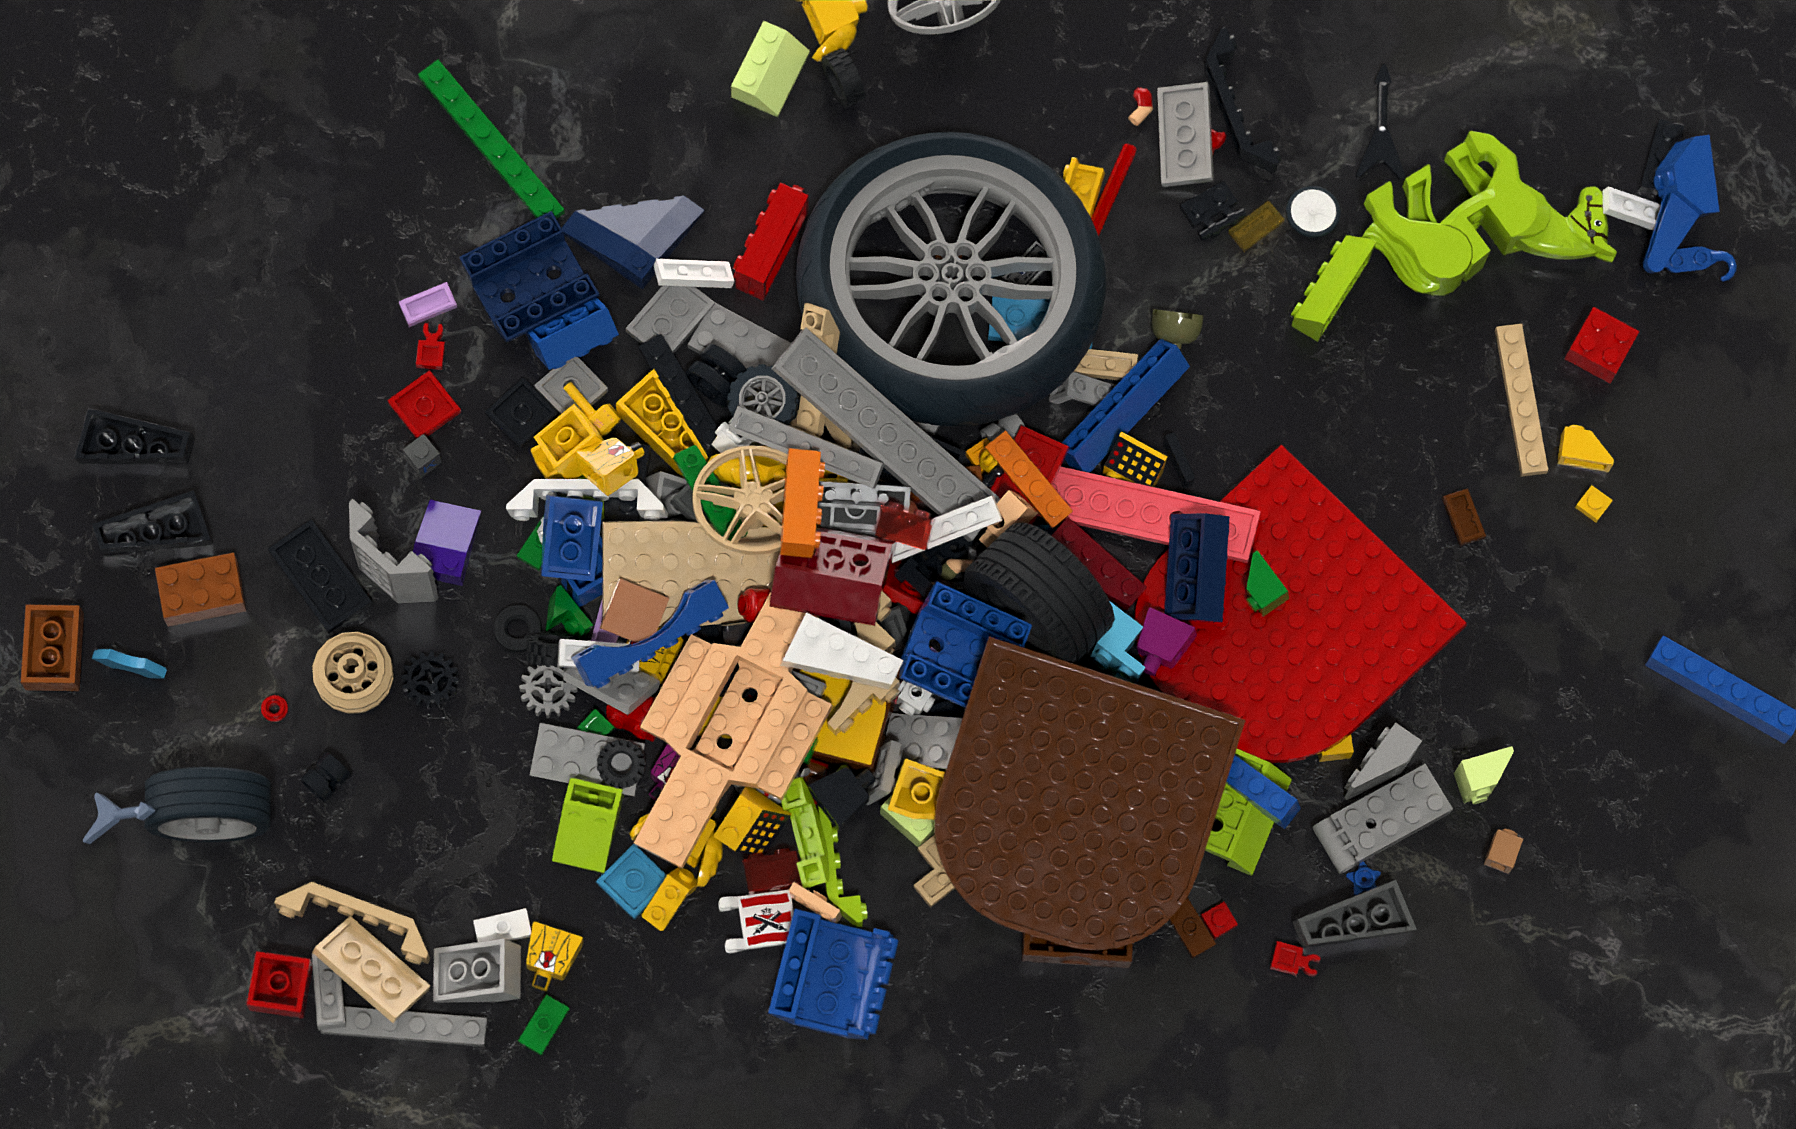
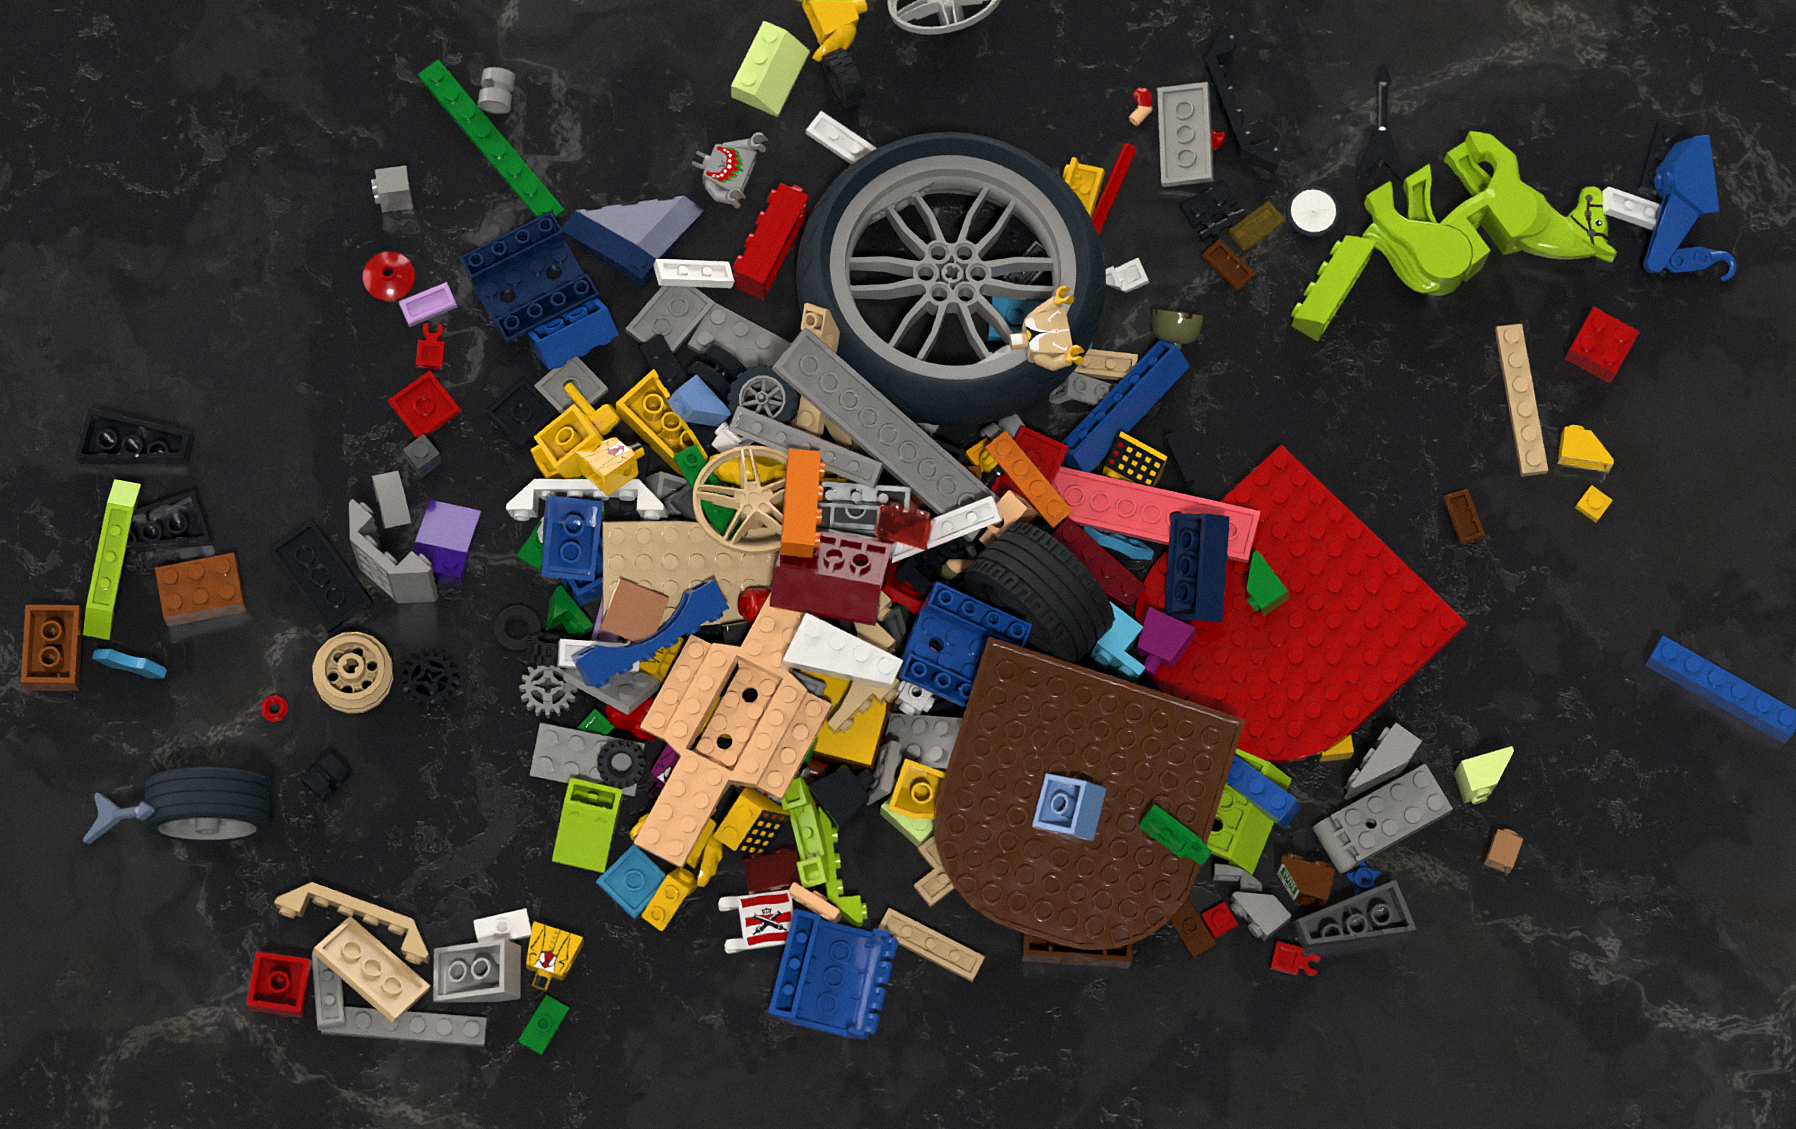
(110, 559): none -> lime slope
(388, 287): none -> red dish
(391, 499): none -> light grey slope
(392, 189): none -> light grey brick
(496, 90): none -> light grey wheel
(698, 404): none -> medium blue slope
(729, 168): none -> light grey torso
(838, 138): none -> white plate
(932, 945): none -> tan plate
(1048, 334): none -> tan torso
(1069, 807): none -> medium blue slope
(1127, 276): none -> white slope
(1129, 546): none -> dark azure tile
(1174, 835): none -> green hinge
(1228, 265): none -> reddish brown plate
(1247, 882): none -> light grey slope
(1261, 911): none -> light grey slope
(1305, 881): none -> reddish brown slope

